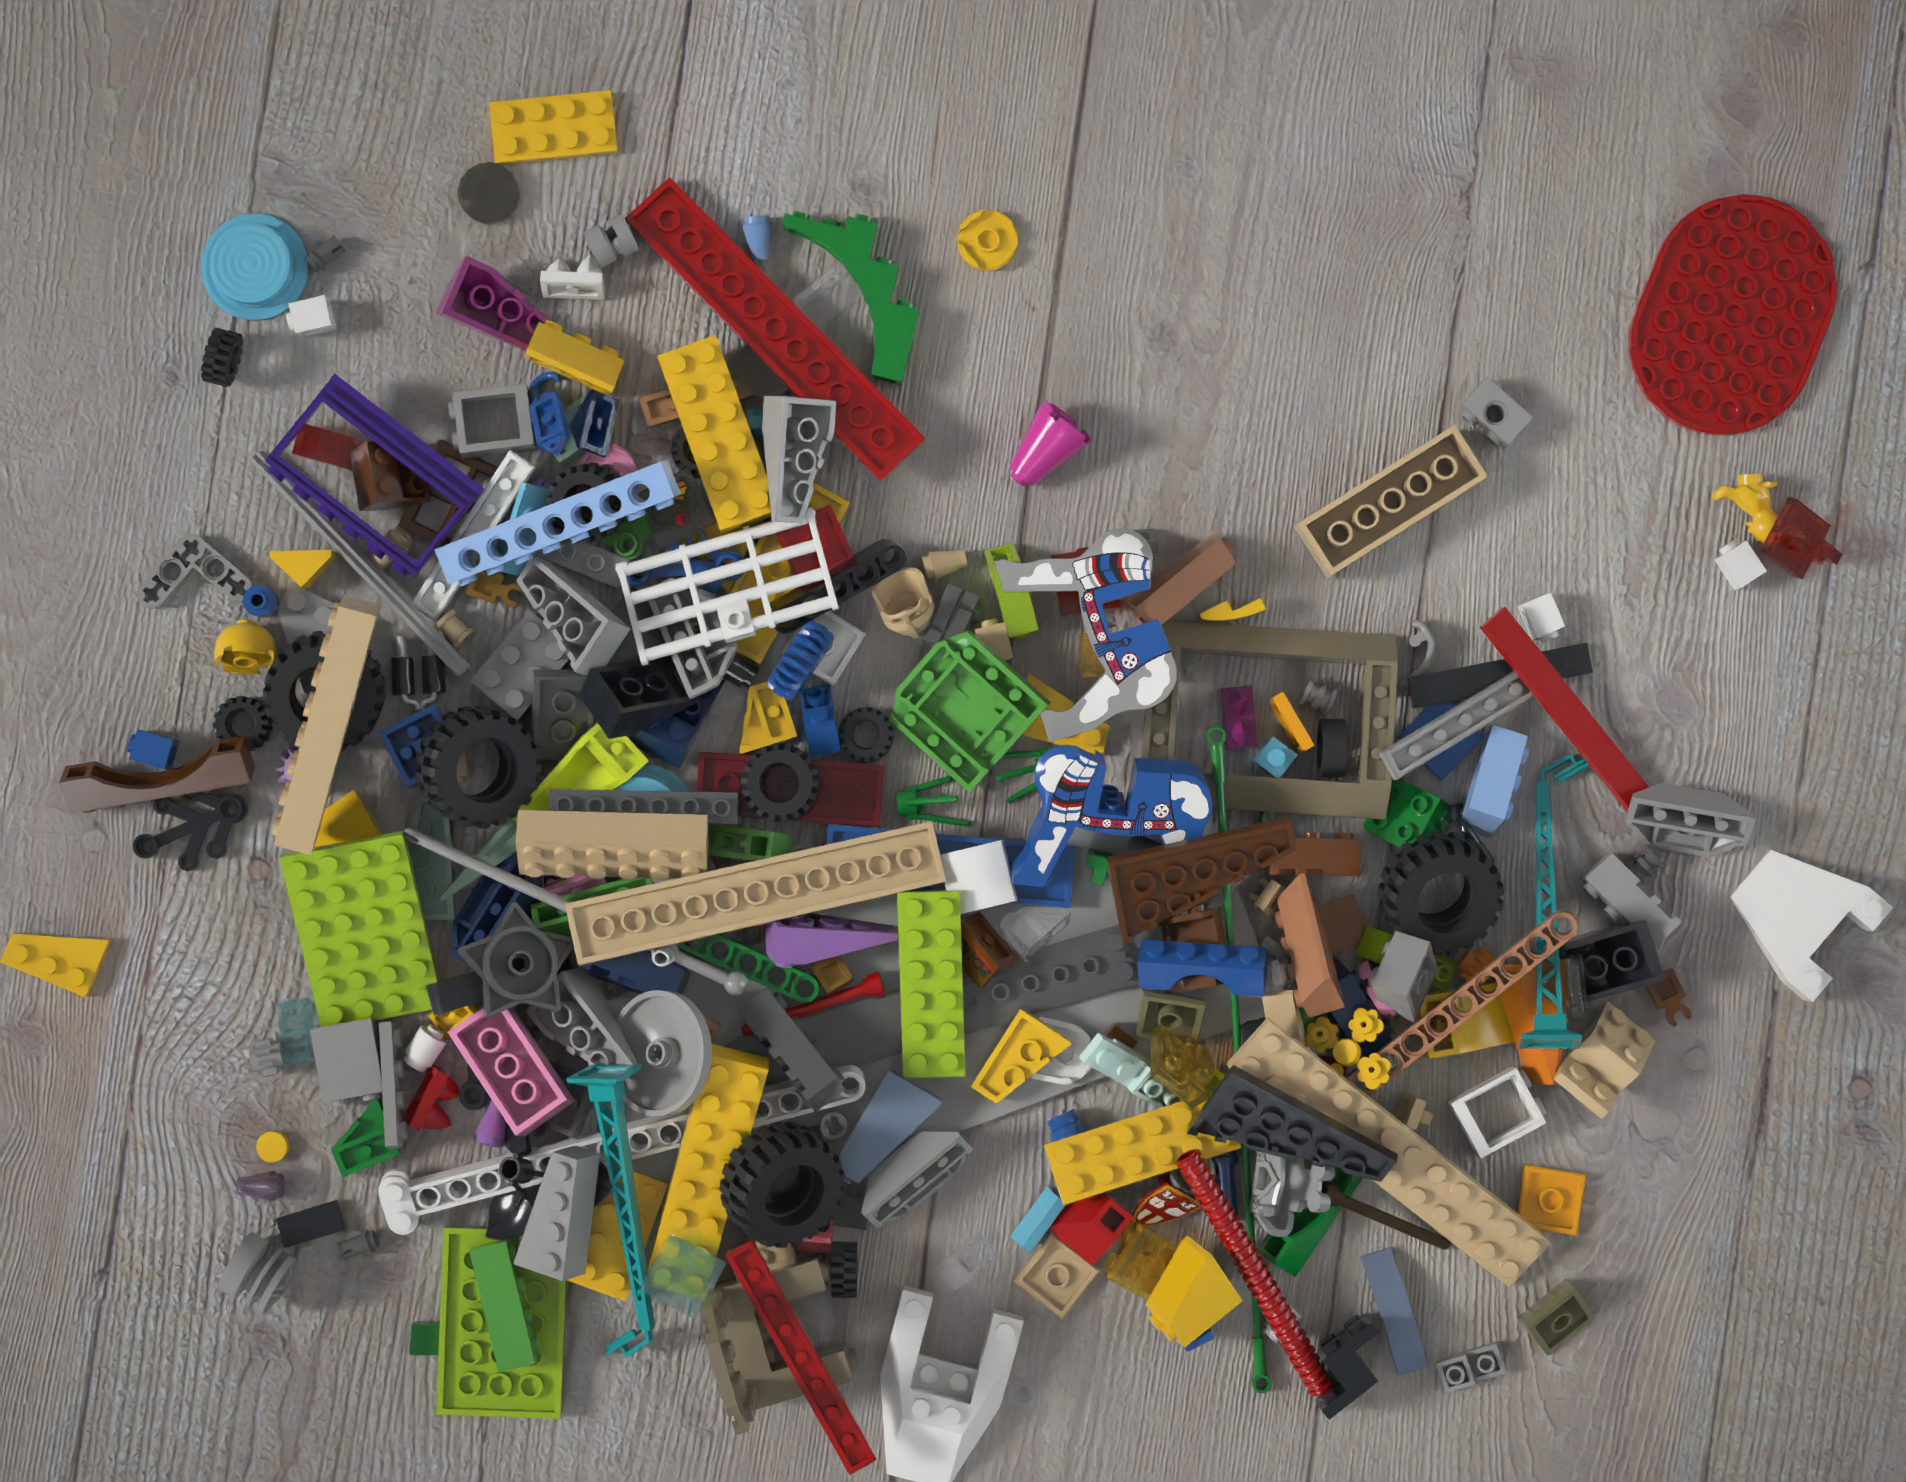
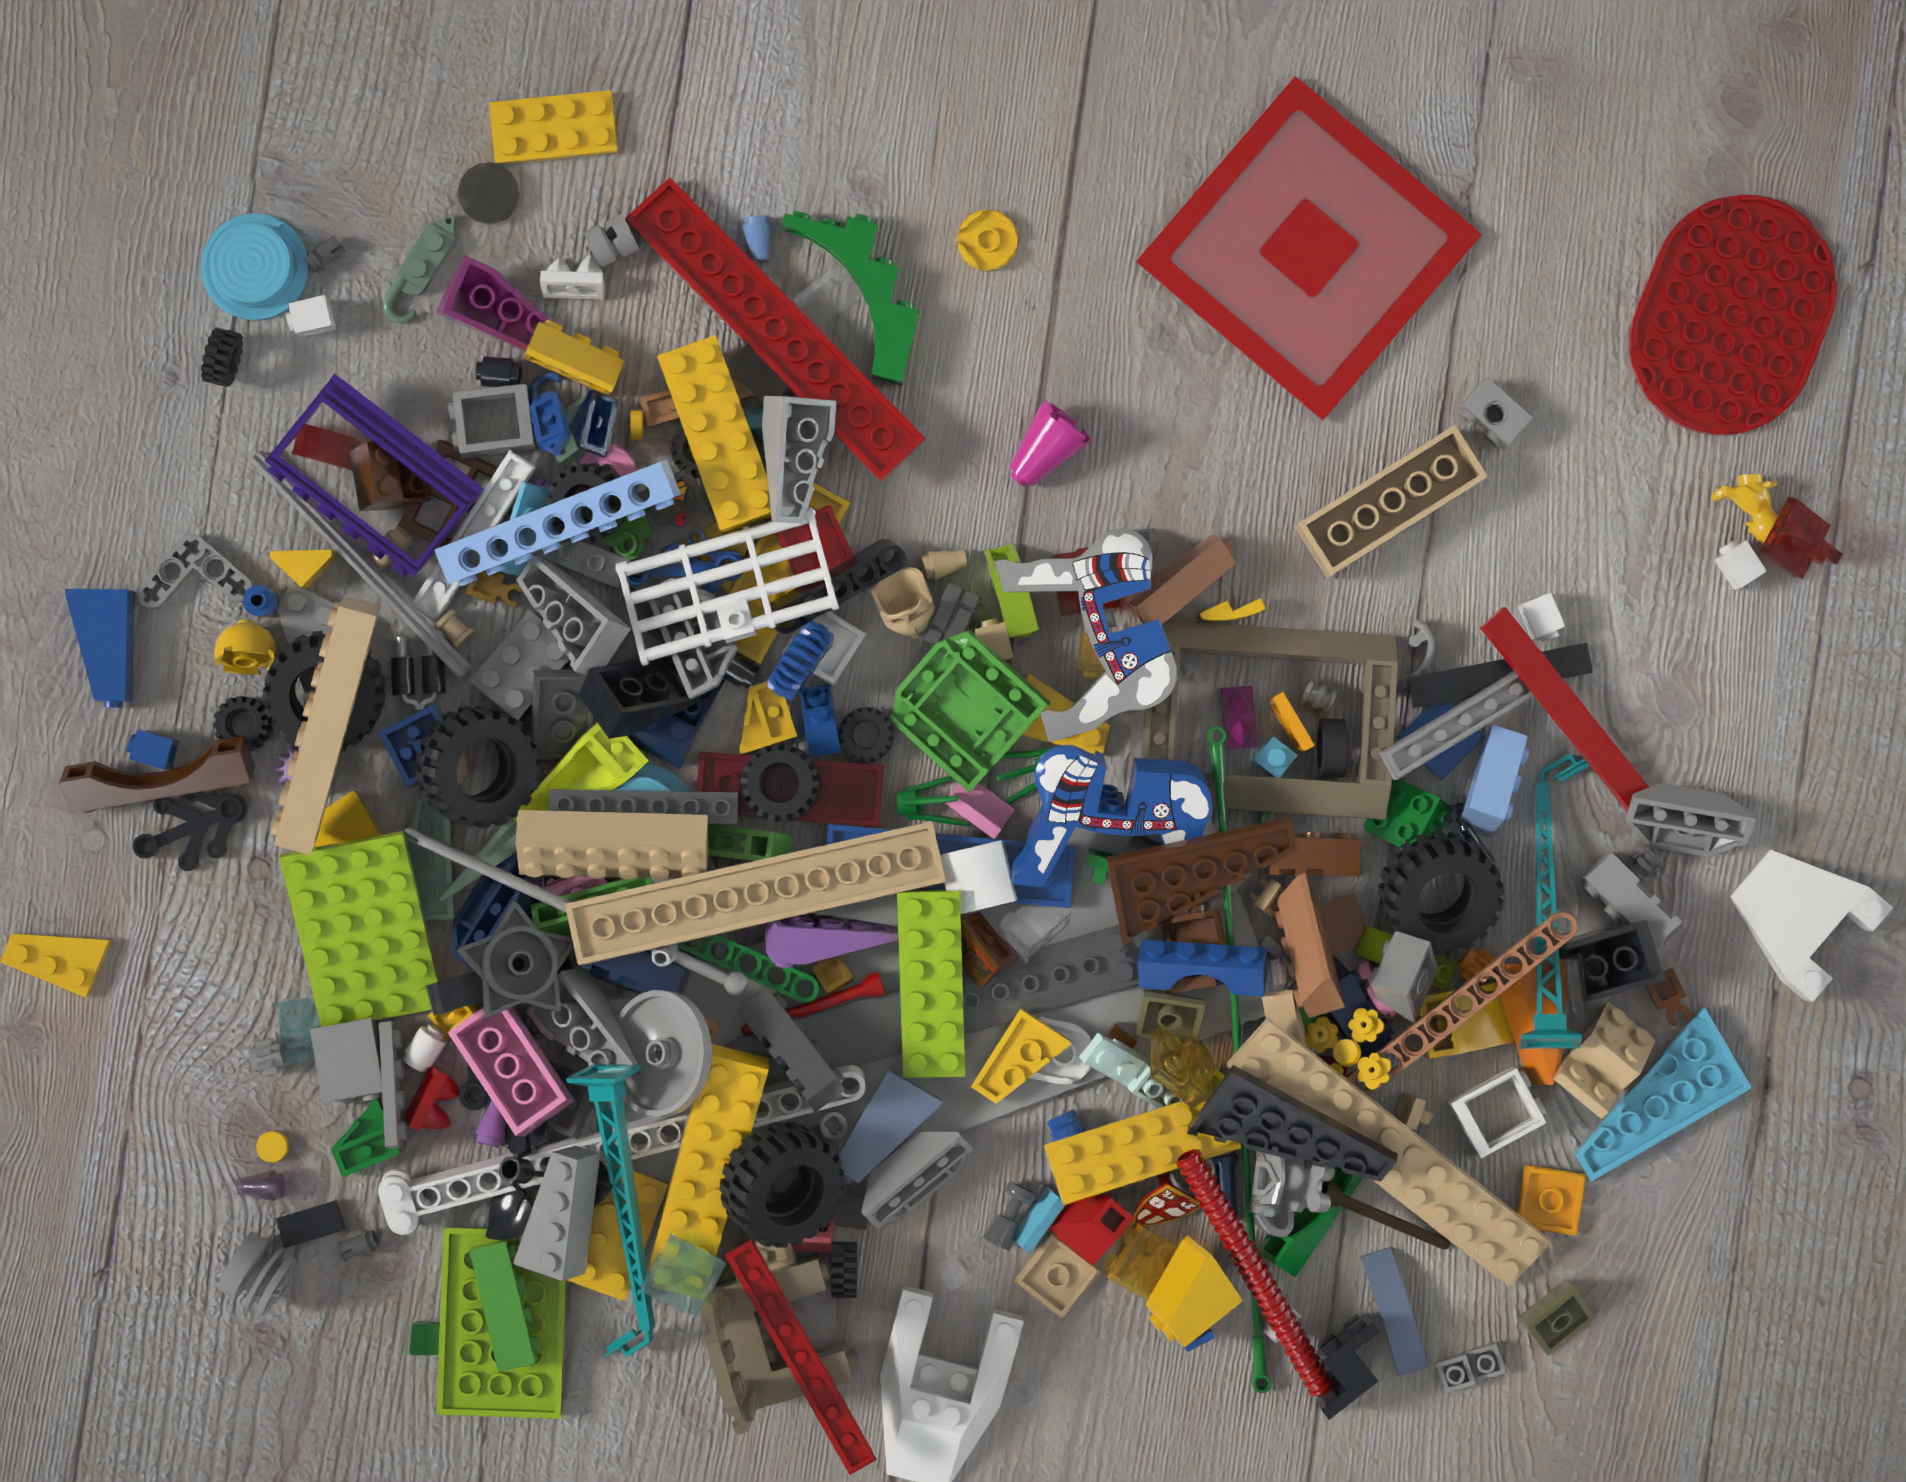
(106, 641): none -> blue slope
(421, 265): none -> sand green plate
(498, 371): none -> black brick
(636, 431): none -> yellow tile
(982, 809): none -> bright pink panel
(1004, 1227): none -> dark grey piece
(1308, 248): none -> baseplate
(1676, 1090): none -> medium azure wing

